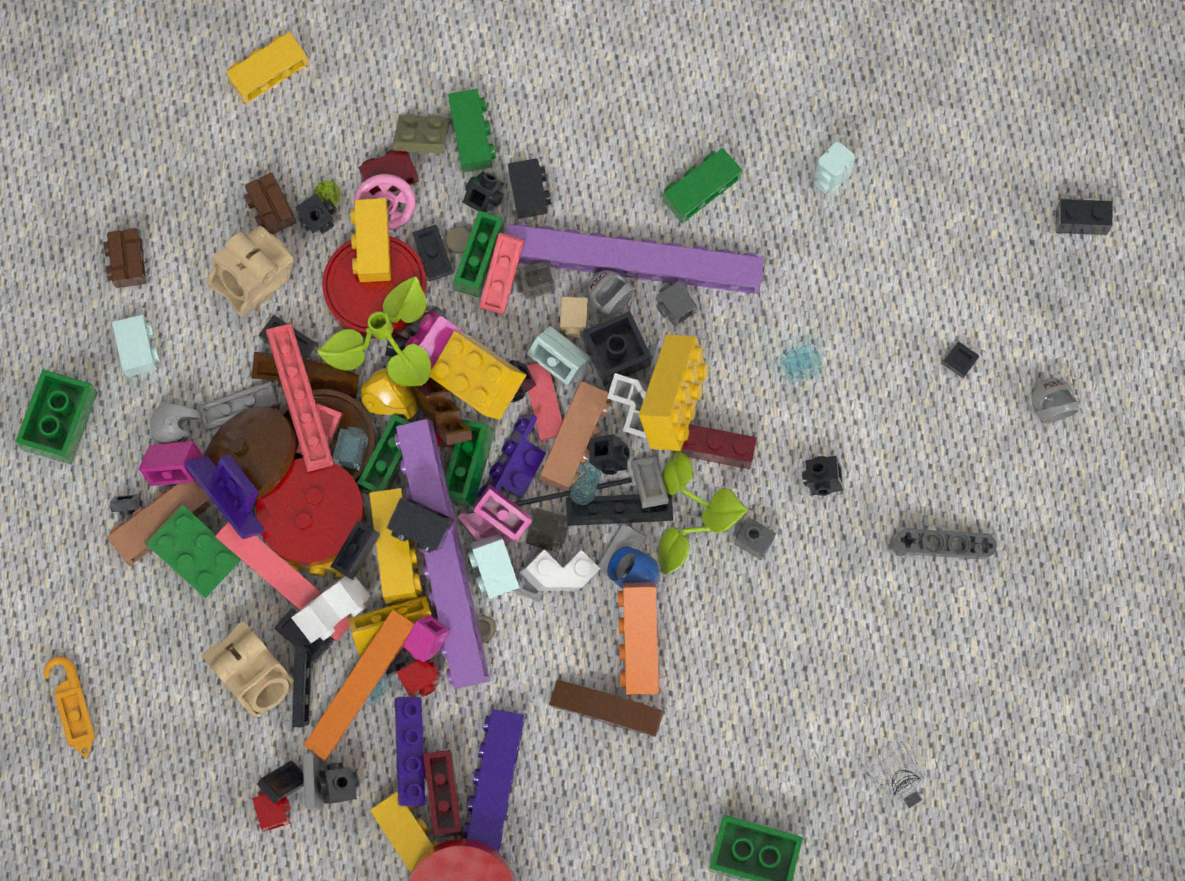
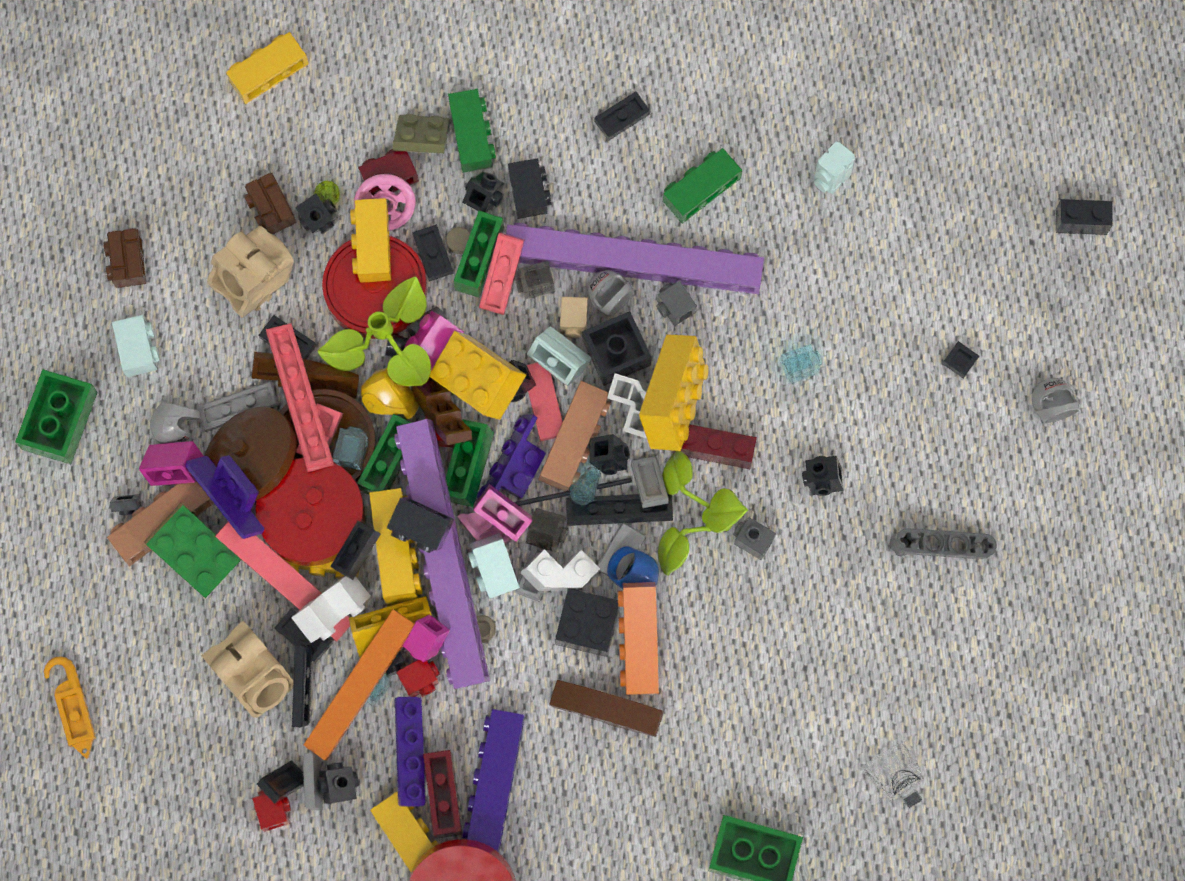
(587, 622): none -> black brick
(622, 116): none -> black plate

